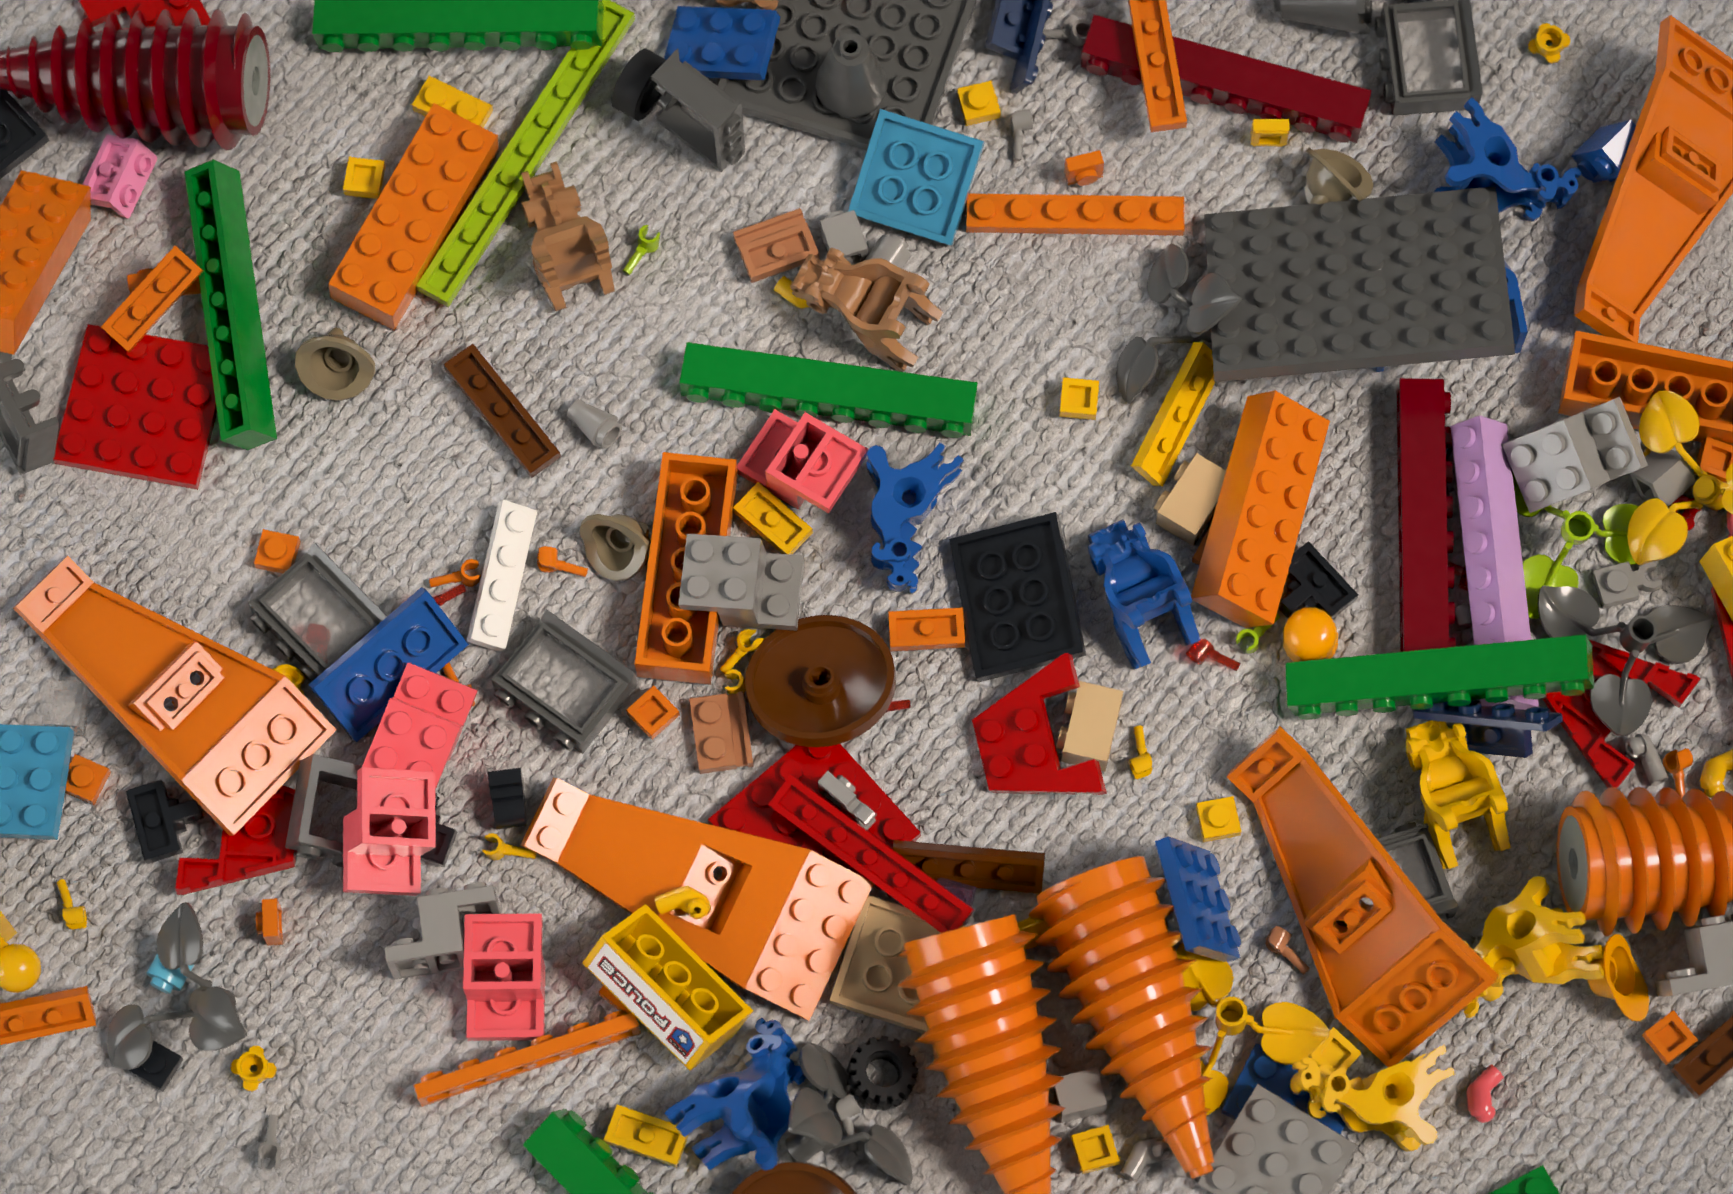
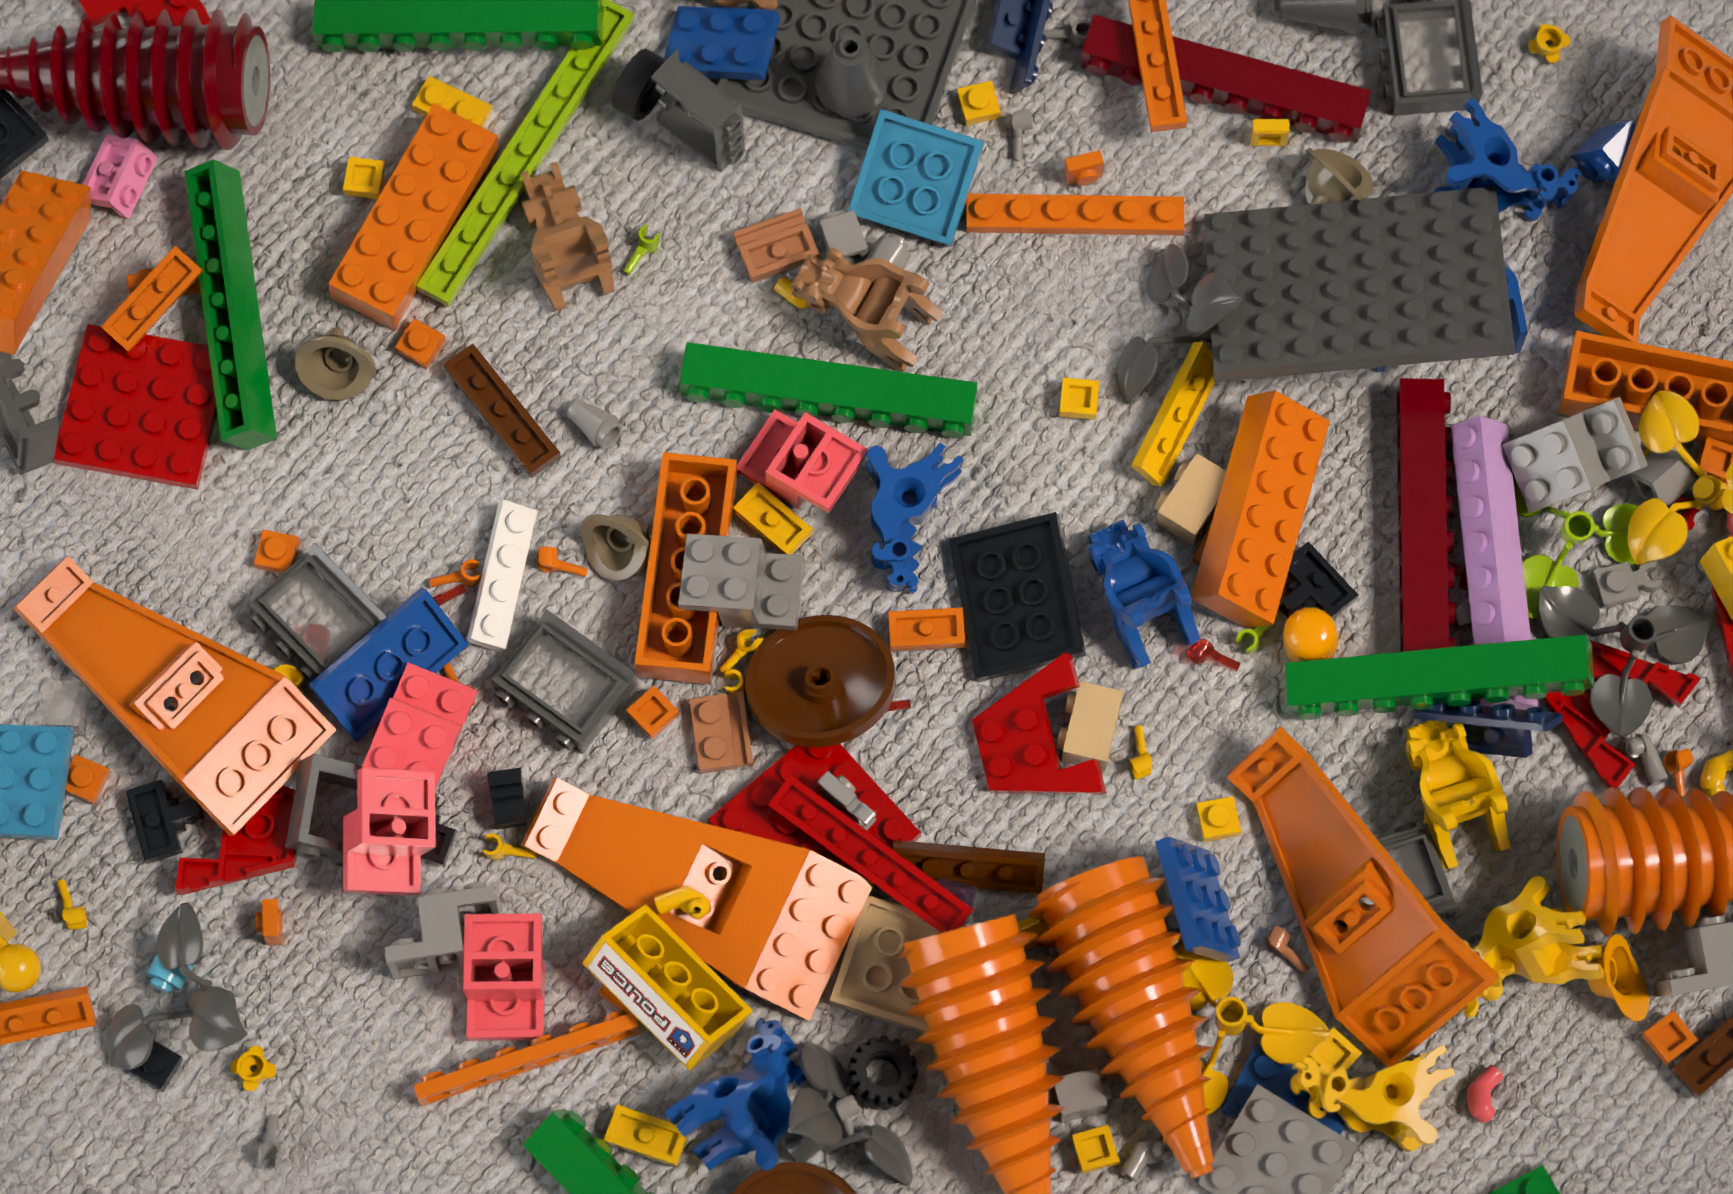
(420, 343): none -> orange plate

